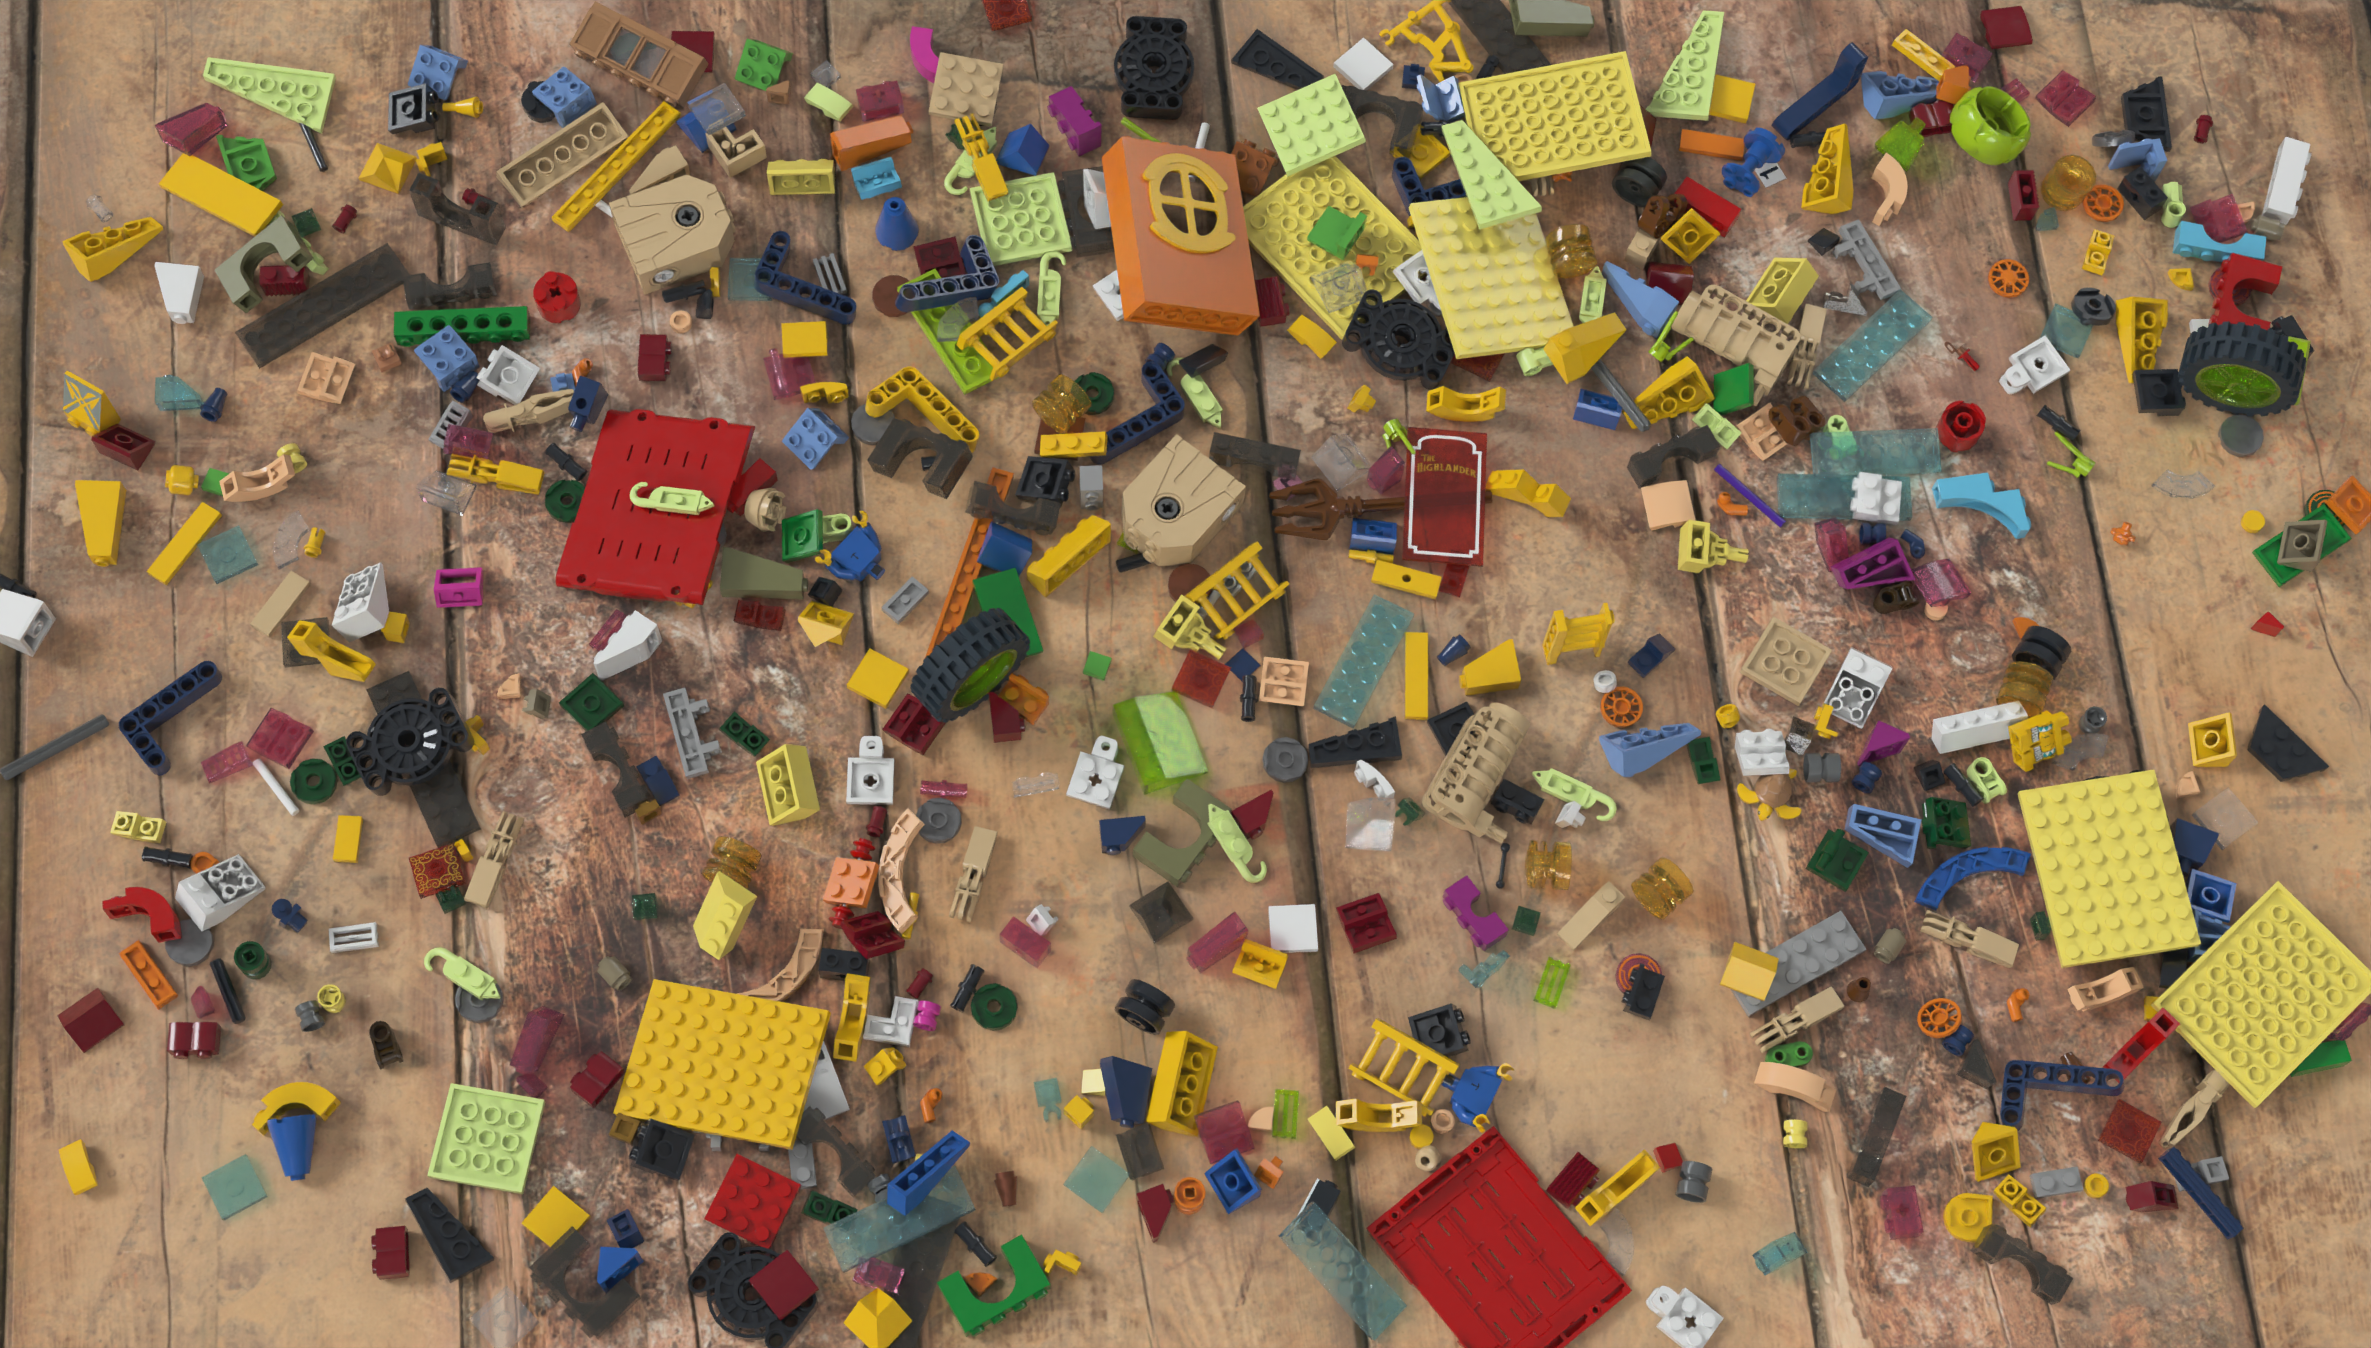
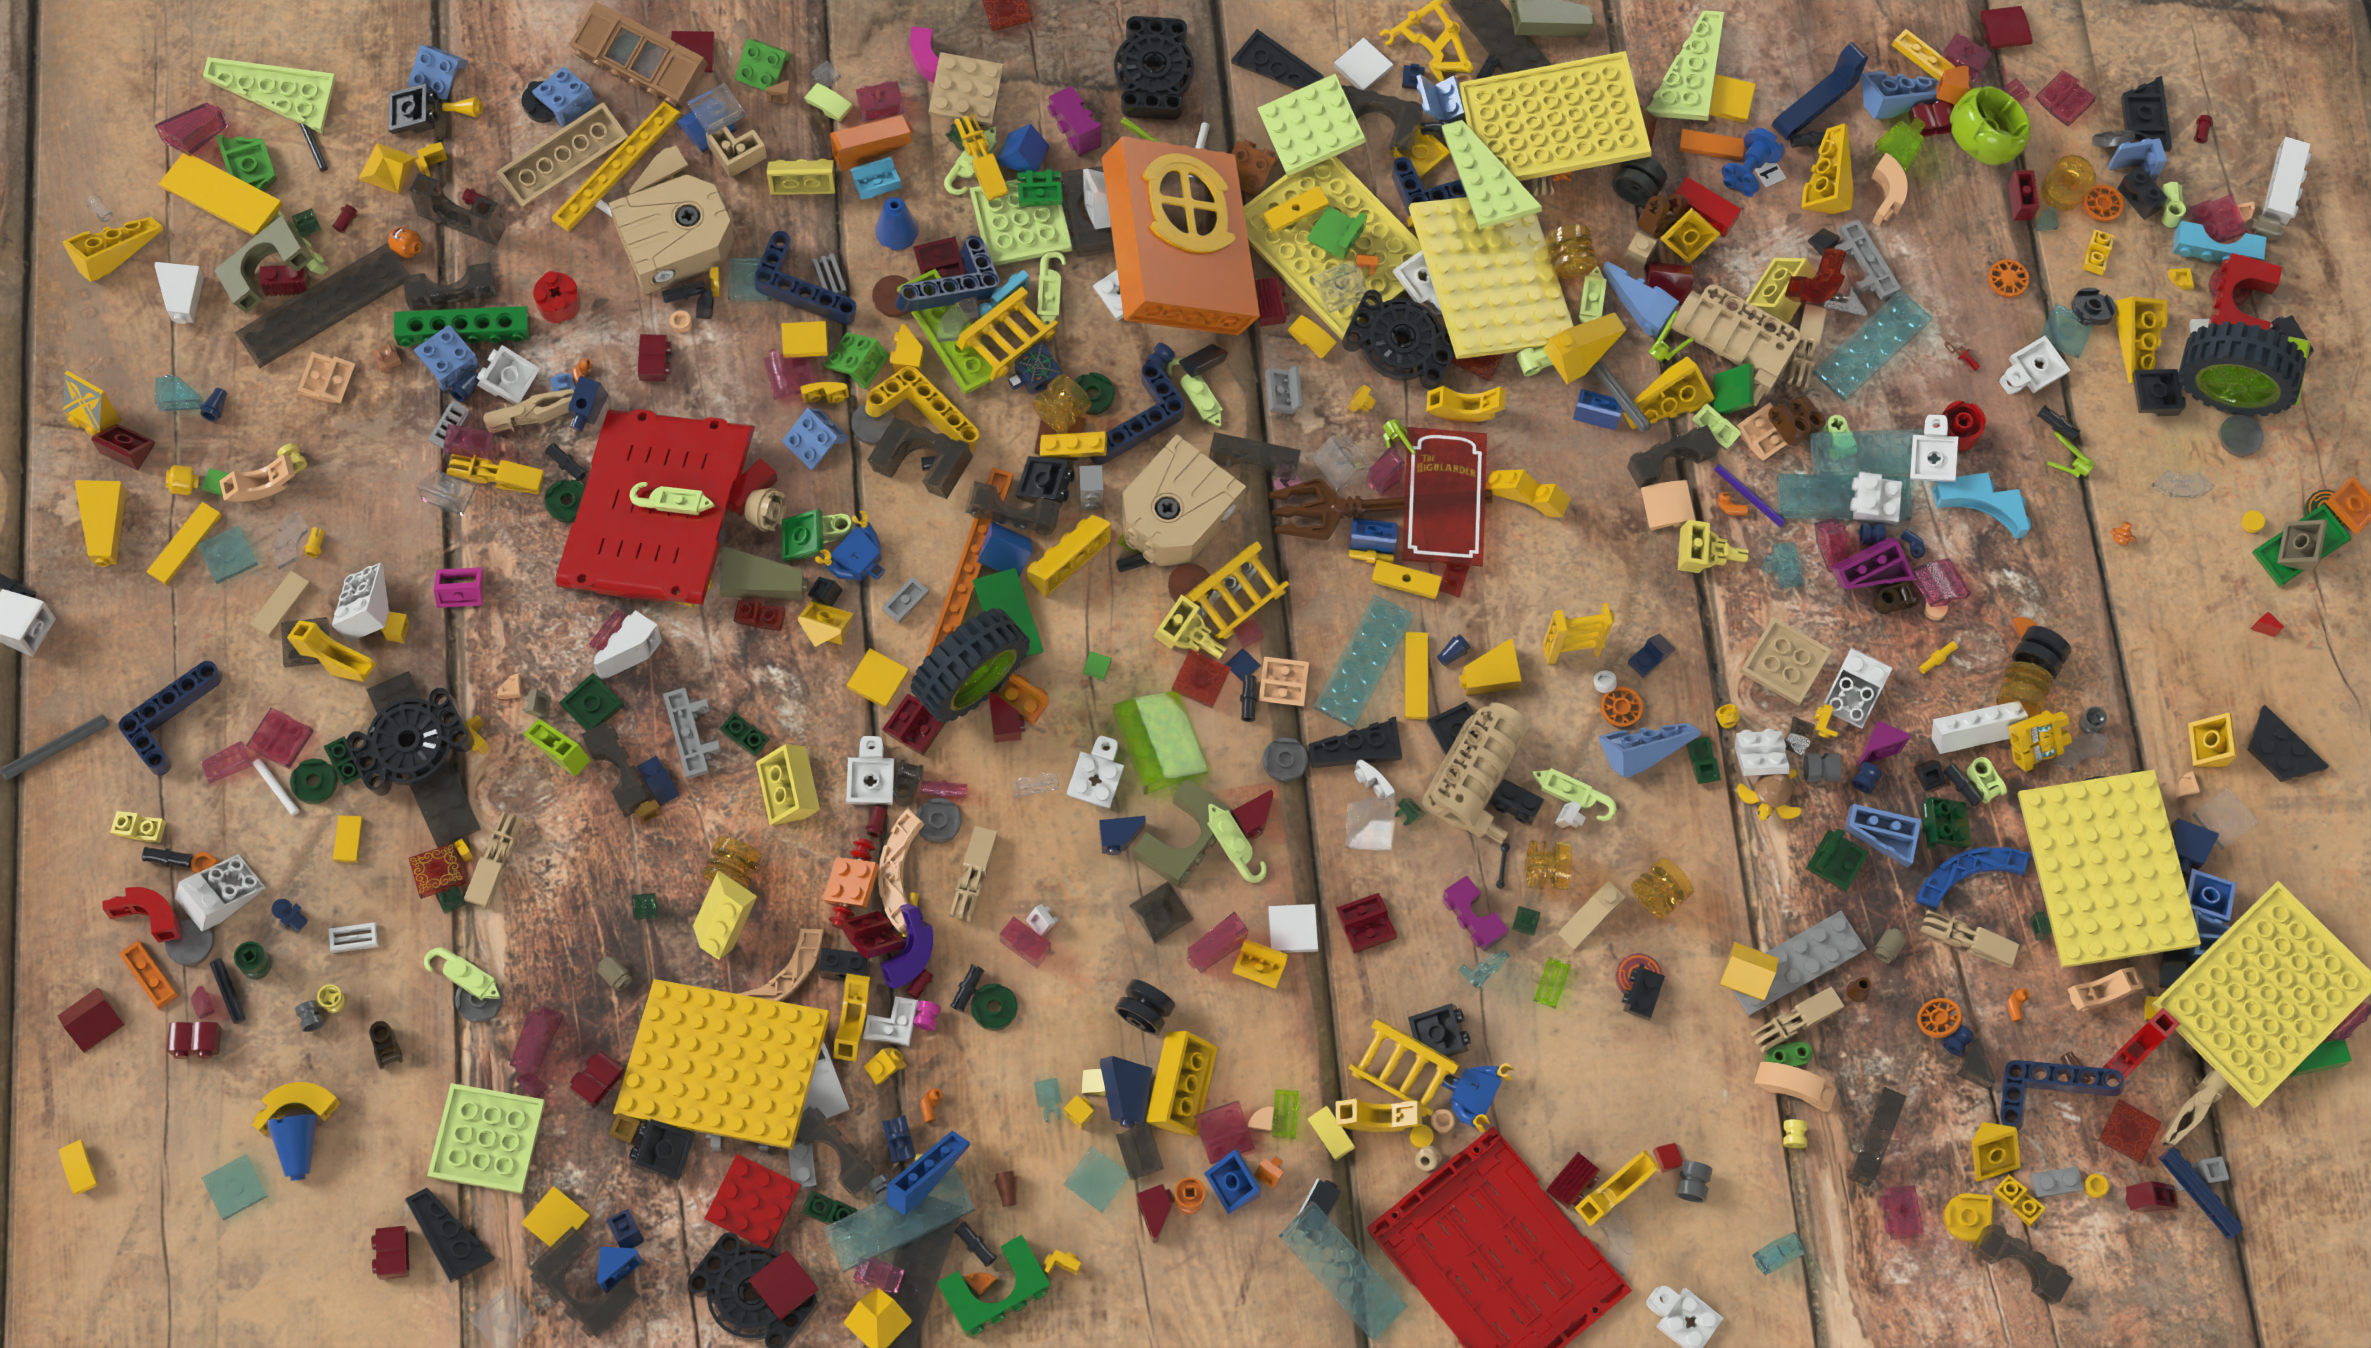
(405, 242): none -> orange head
(557, 747): none -> lime slope
(858, 357): none -> bright green bracket
(907, 352): none -> yellow slope
(908, 779): none -> clear smoke piece
(916, 952): none -> dark purple arch
(1034, 370): none -> torso
(1041, 192): none -> green plate
(1284, 390): none -> light grey bracket
(1305, 204): none -> yellow tile
(1785, 564): none -> clear light blue plate
(1823, 285): none -> clear red arch
(1934, 441): none -> white plate
(1938, 657): none -> yellow bar

